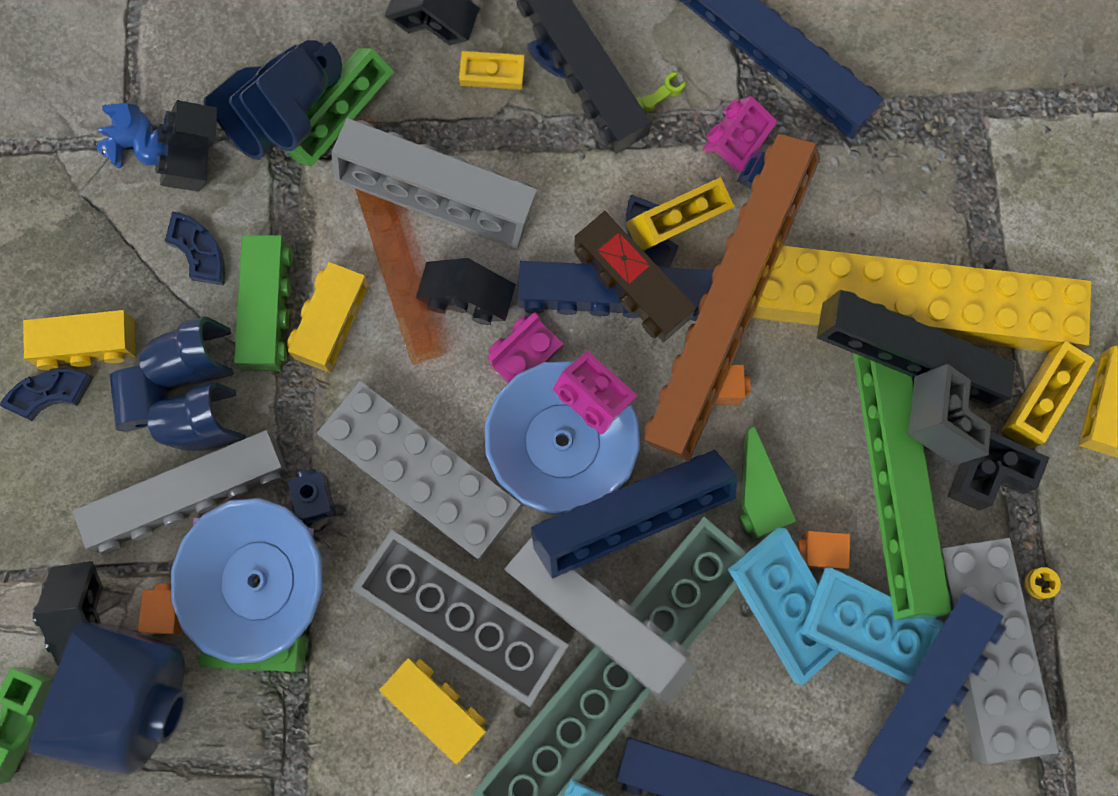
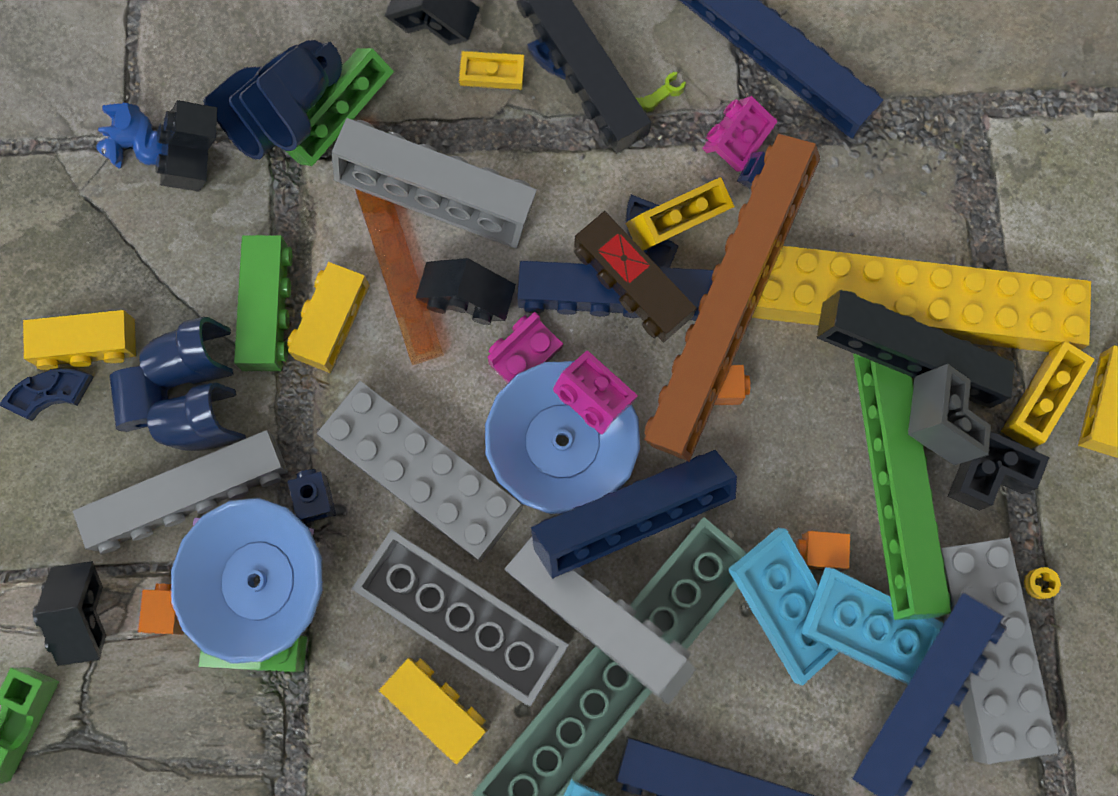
(111, 699): dark blue piece -> none
(200, 248): dark blue tile -> none
(761, 497): bright green slope -> none

